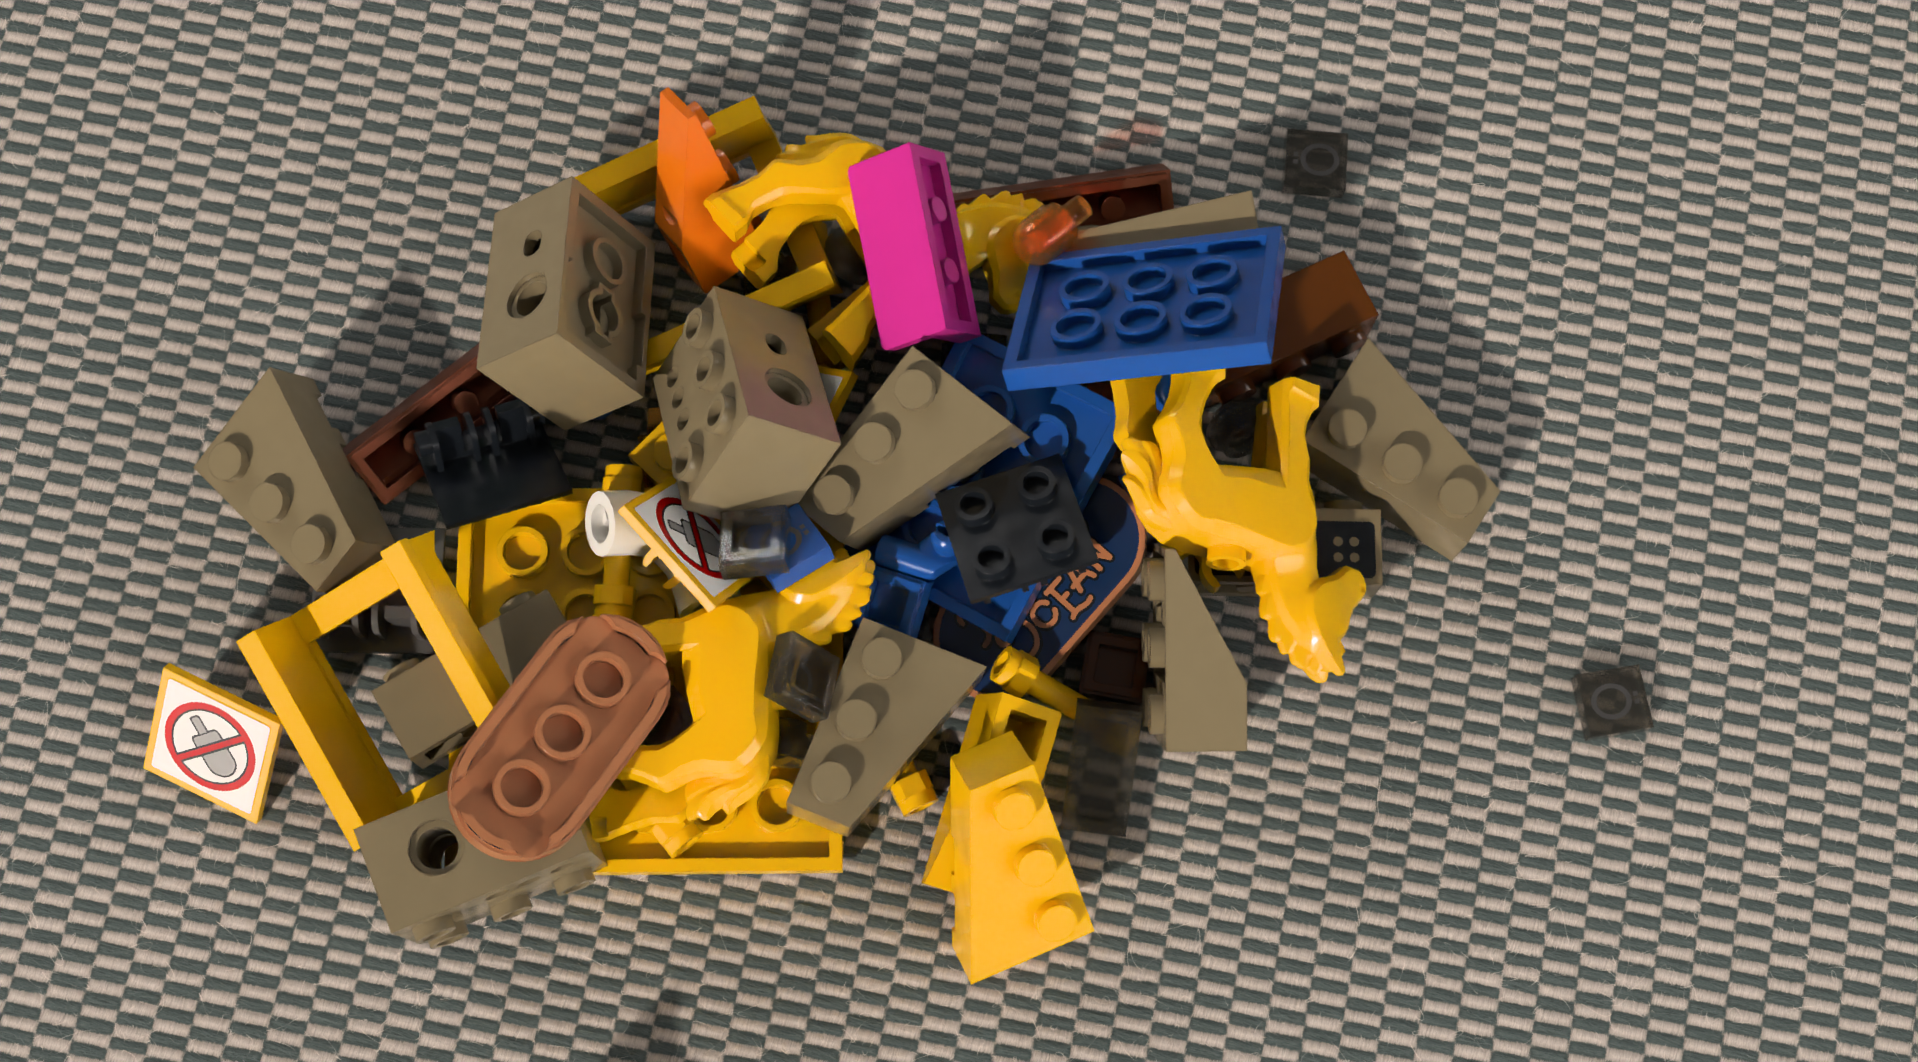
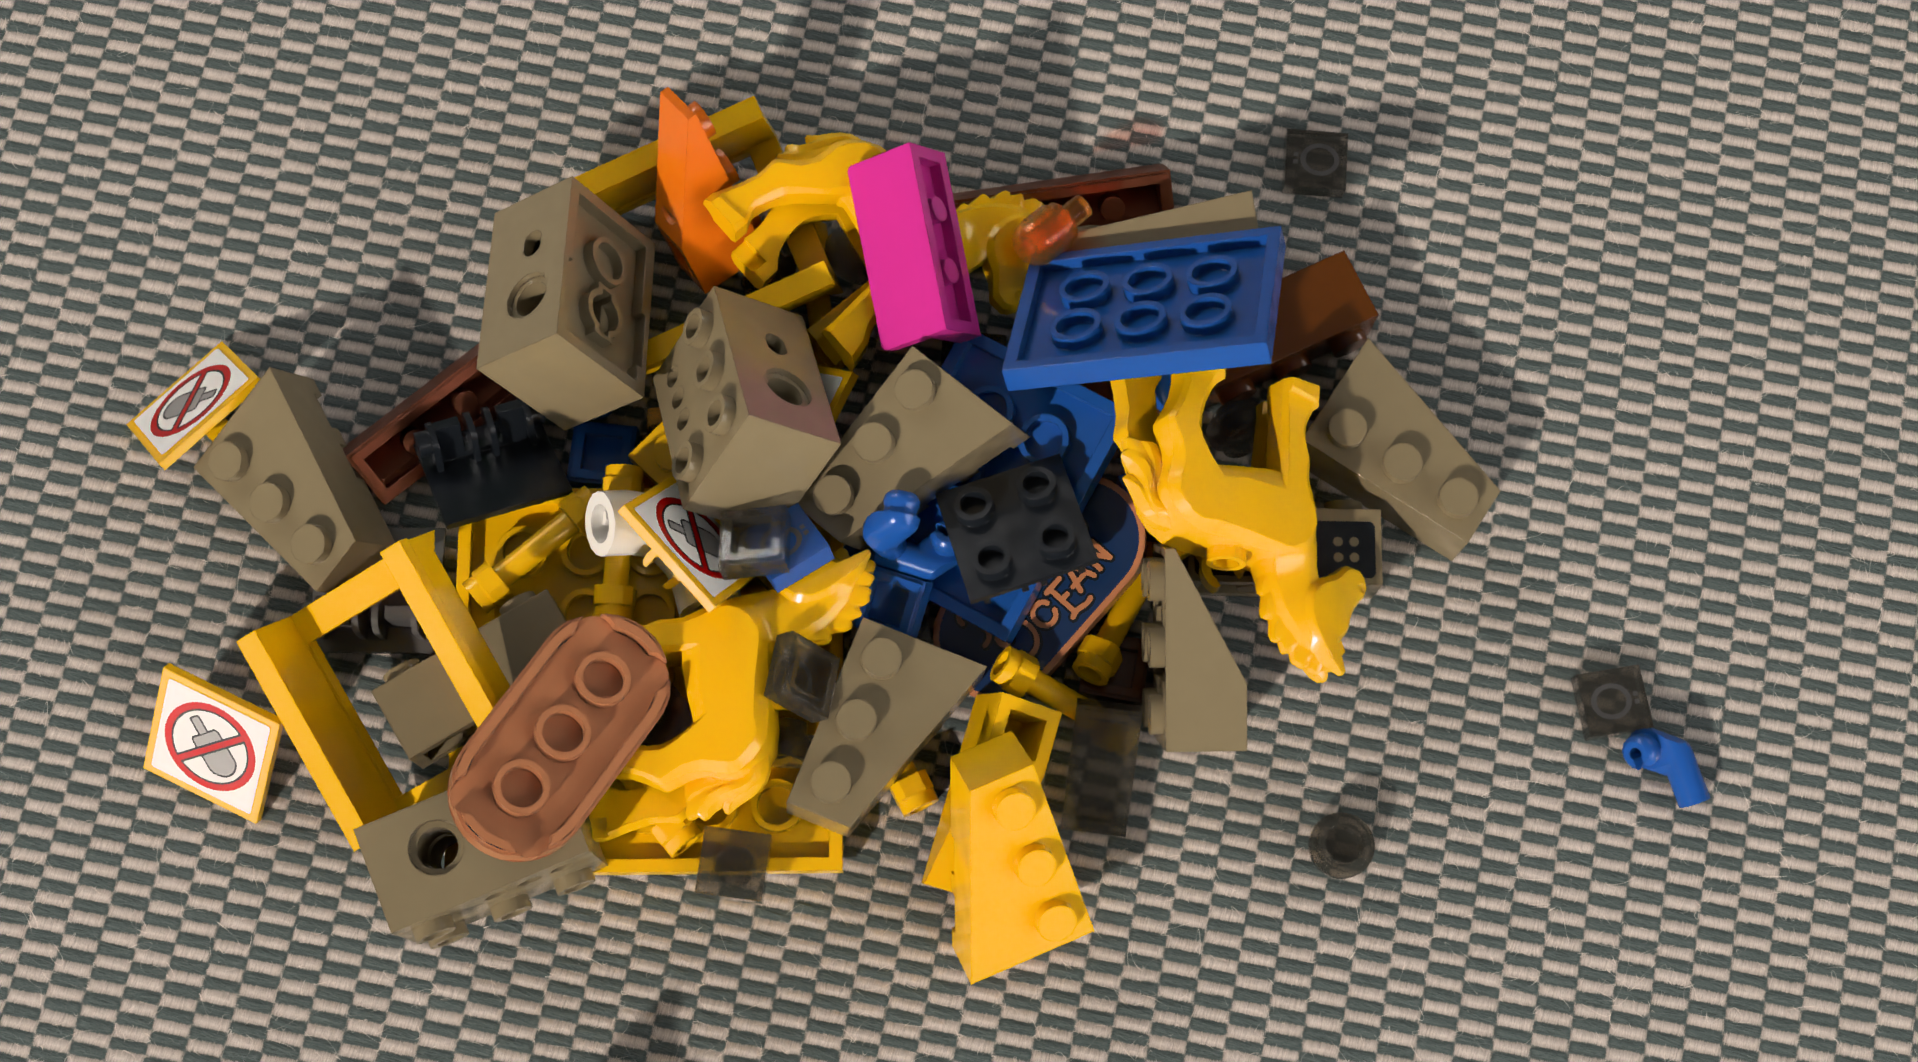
(194, 405): none -> piece
(491, 585): none -> yellow bar
(595, 447): none -> blue tile
(733, 864): none -> clear smoke plate
(888, 529): none -> blue arm
(1100, 654): none -> yellow bar
(1341, 845): none -> clear smoke plate
(1670, 757): none -> blue arm

